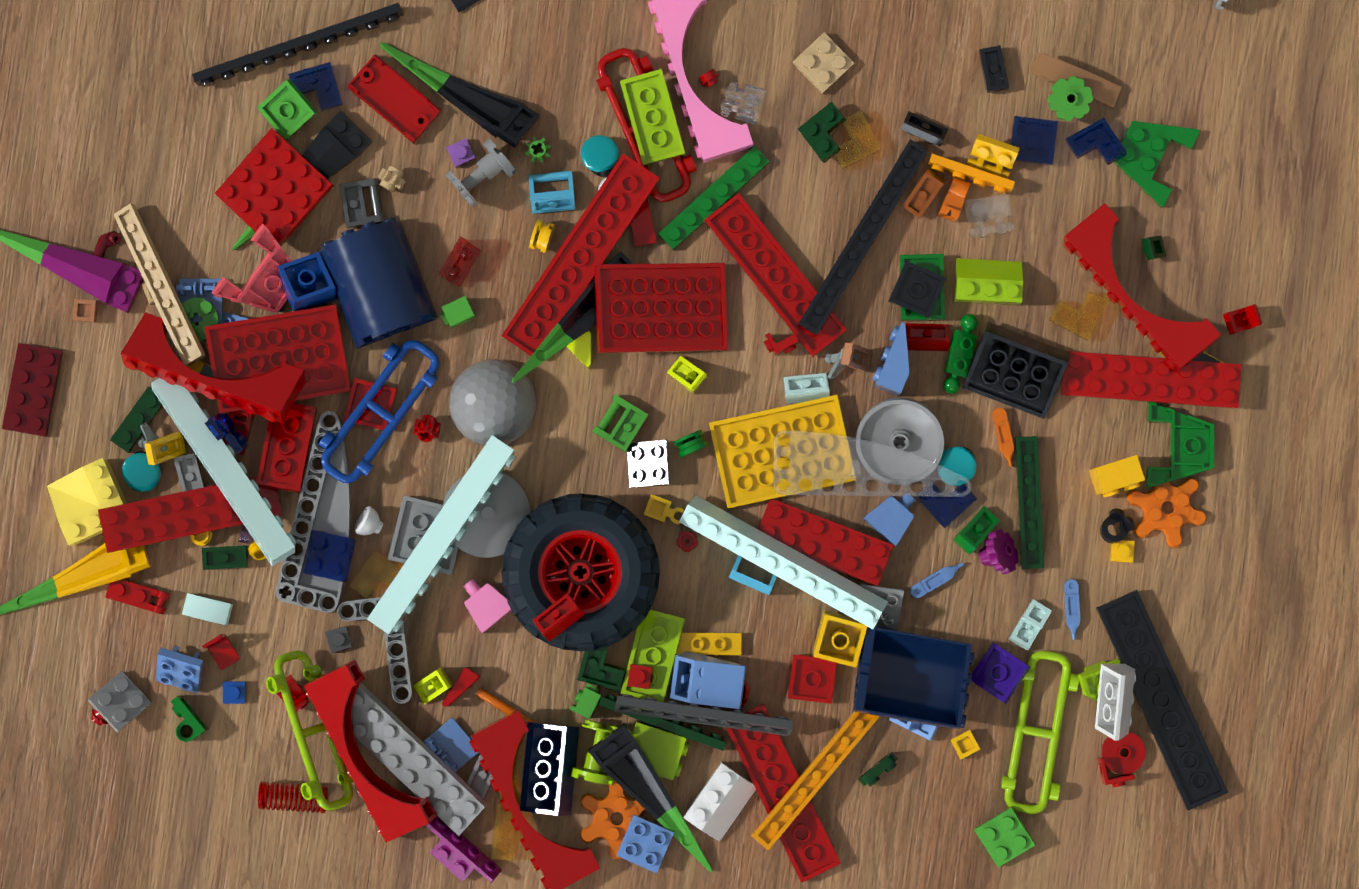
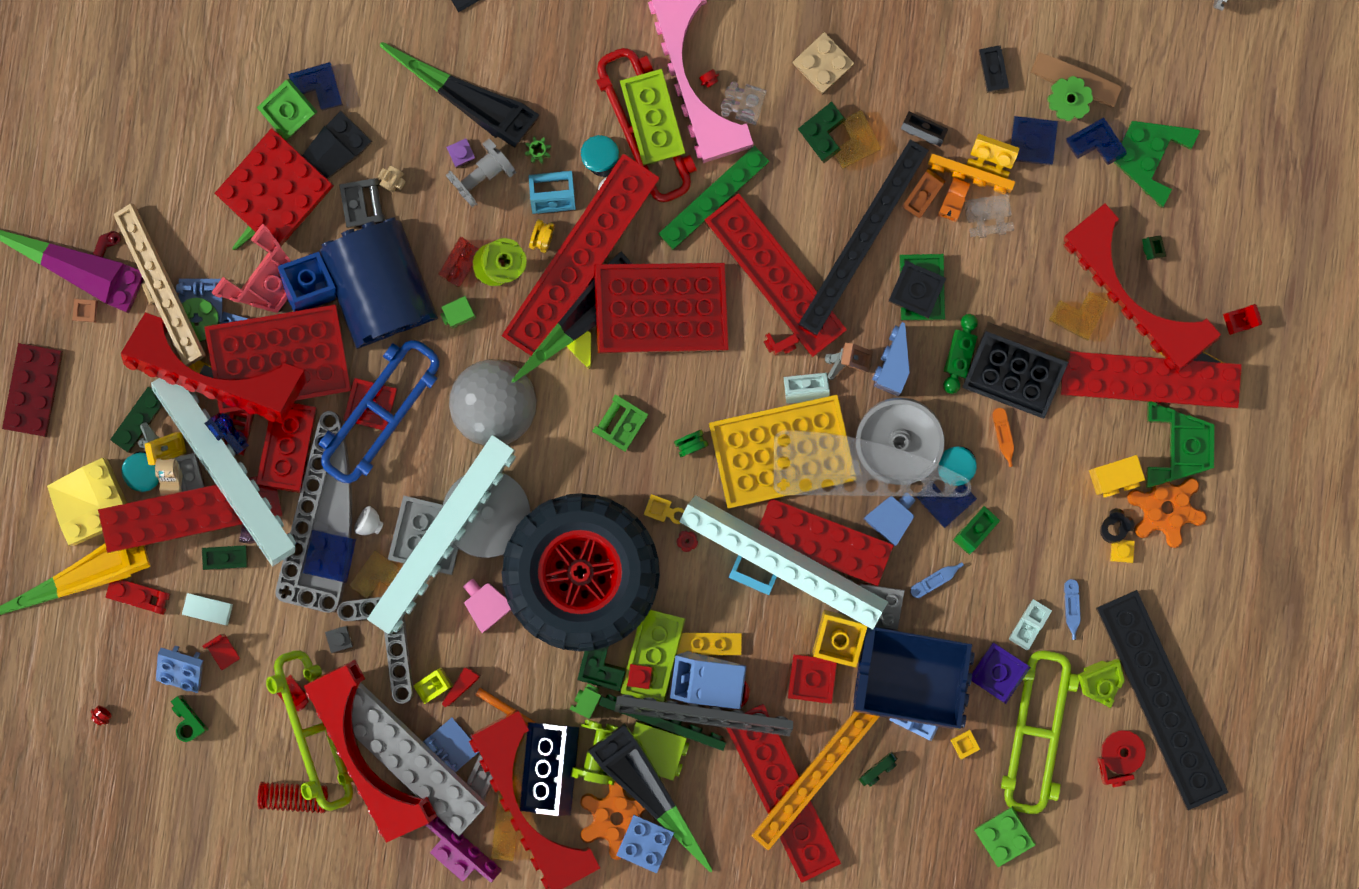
(119, 701): light grey plate -> none
(169, 476): none -> tan leg
(202, 539): yellow plate -> none
(234, 692): blue plate -> none
(256, 552): yellow plate -> none
(289, 48): black plate -> none
(394, 98): red piece -> none
(427, 428): red gear -> none
(499, 262): none -> lime piece
(558, 617): red slope -> none
(643, 227): red slope -> none
(648, 463): hinge -> none
(687, 374): neon yellow slope -> none
(720, 802): white slope -> none
(927, 337): red slope -> none
(988, 281): lime slope -> none
(999, 552): magenta plant -> none
(1029, 502): dark green plate -> none
(1115, 700): white slope -> none

